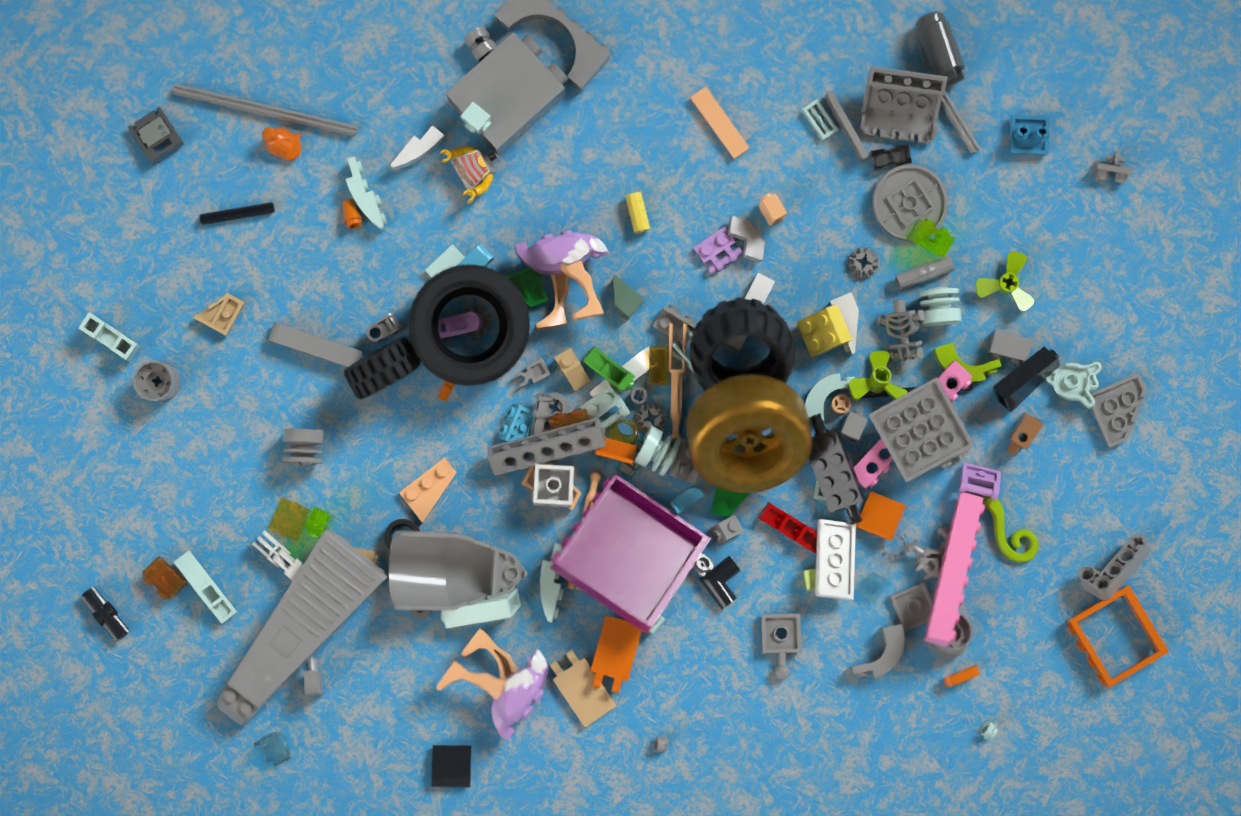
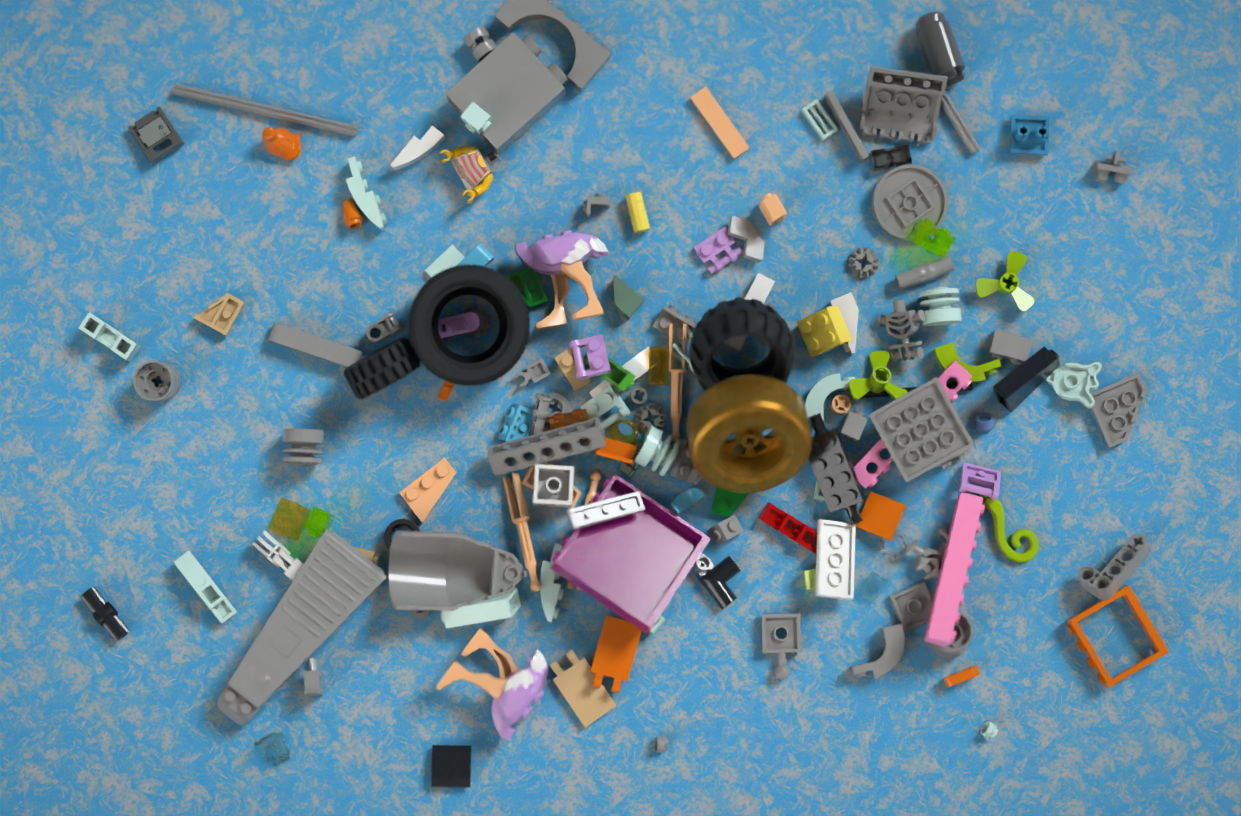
(163, 578): clear orange brick -> none
(237, 213): black axle -> none
(522, 527): none -> light nougat piece
(596, 355): none -> lavender plate
(598, 200): none -> light grey bracket
(605, 510): none -> tile
(984, 422): none -> medium blue tile
(1027, 425): medium nougat torso -> none

